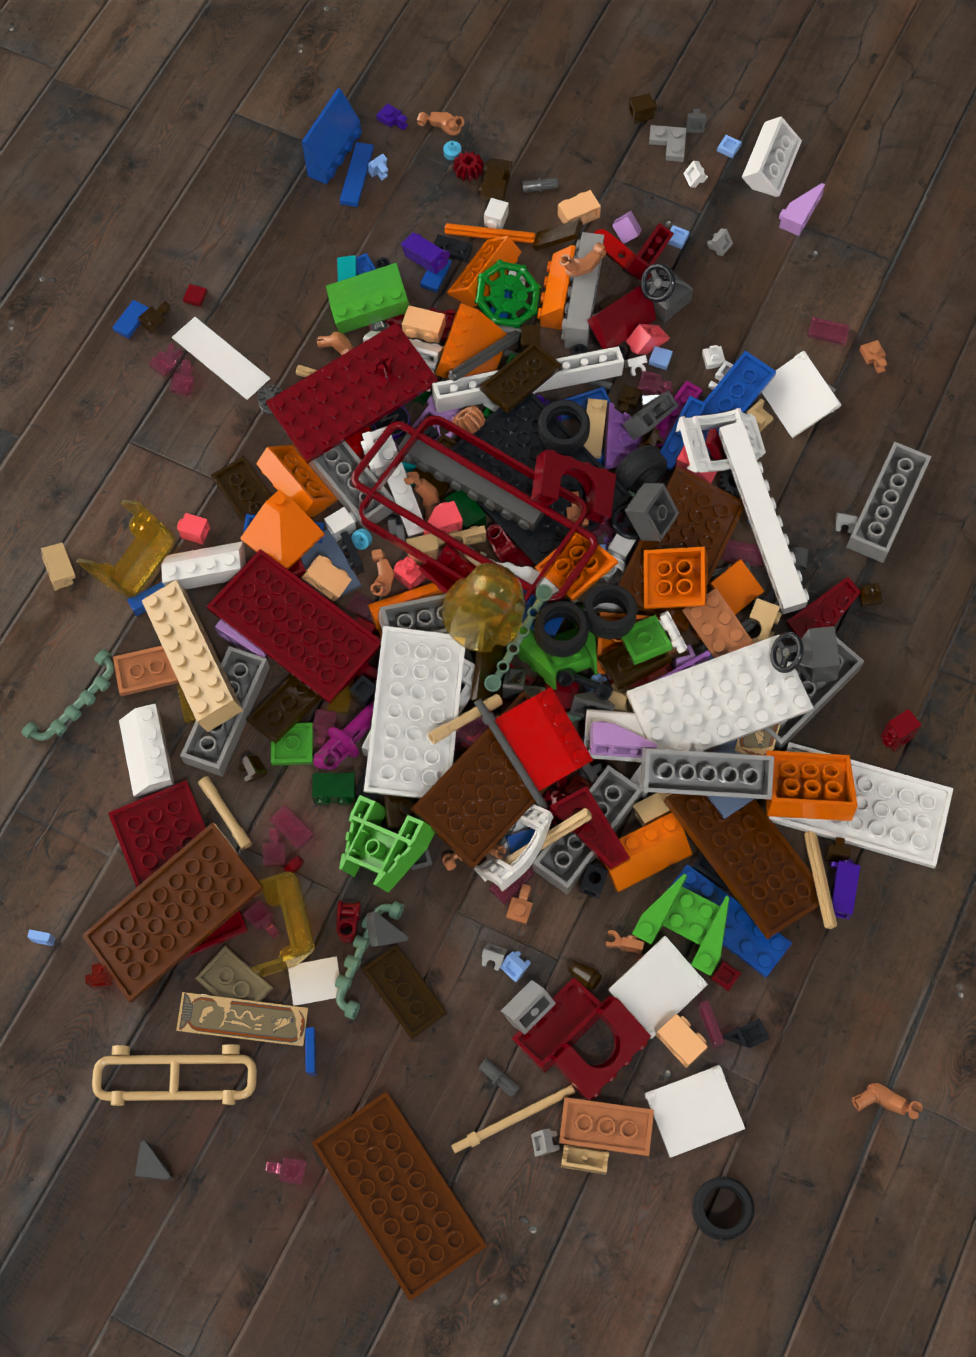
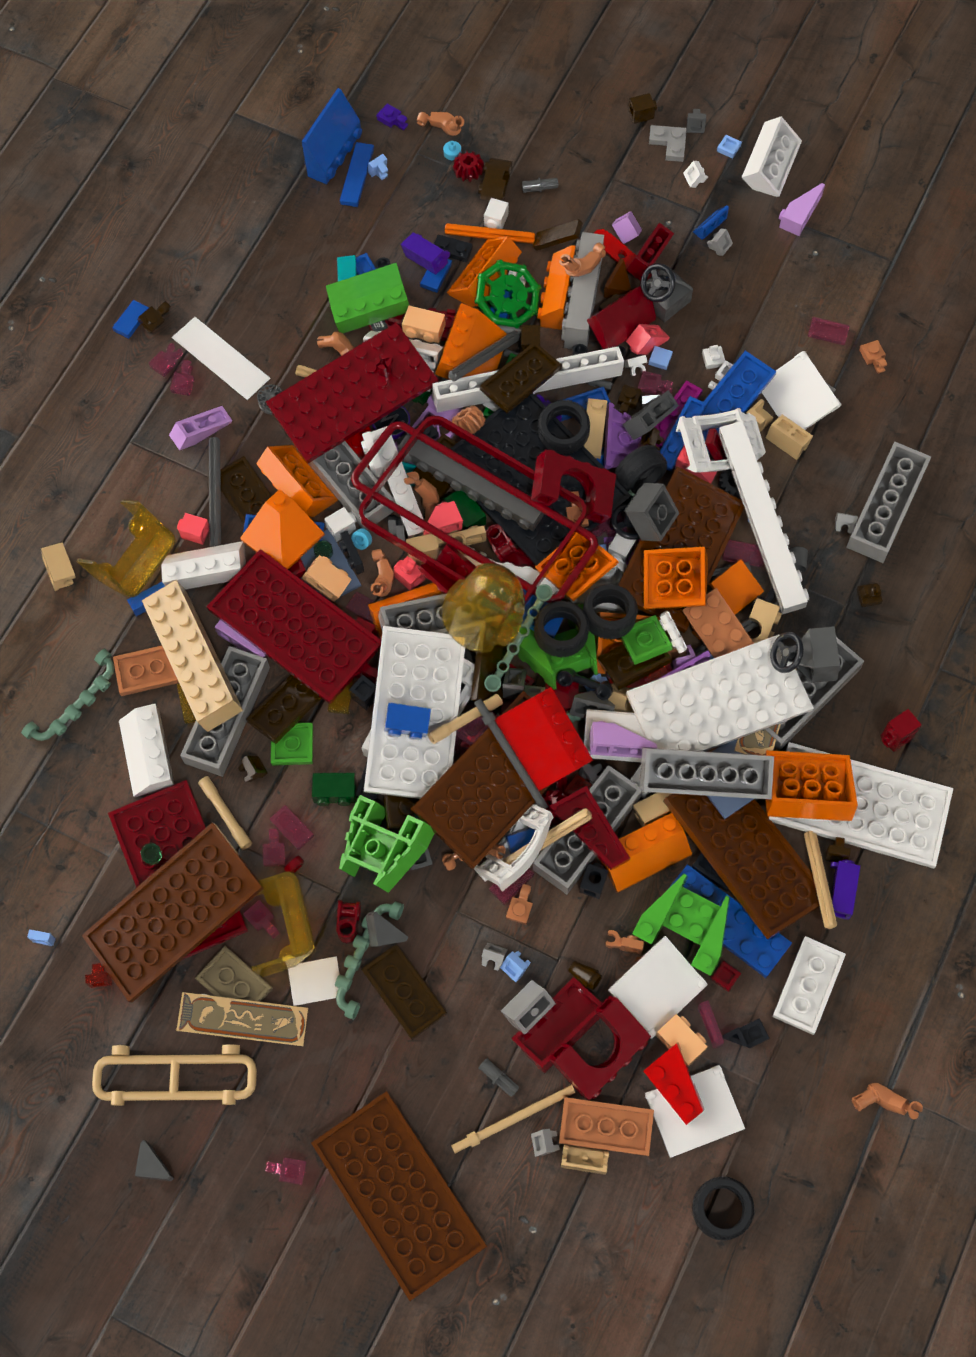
(151, 854): none -> clear green tile
(195, 295): dark red tile -> none
(198, 427): none -> lavender slope
(214, 492): none -> dark grey axle
(310, 1051): blue tile -> none
(322, 723): clear pink plate -> none
(324, 549): none -> clear green tile
(343, 742): magenta piece -> none
(407, 721): none -> blue brick
(581, 207): light nougat brick -> none
(618, 281): none -> reddish brown slope
(674, 1082): none -> red wing
(679, 238): light blue tile -> none
(711, 222): none -> blue slope
(789, 436): none -> tan hinge
(809, 985): none -> white plate
(826, 609): dark red wing -> none

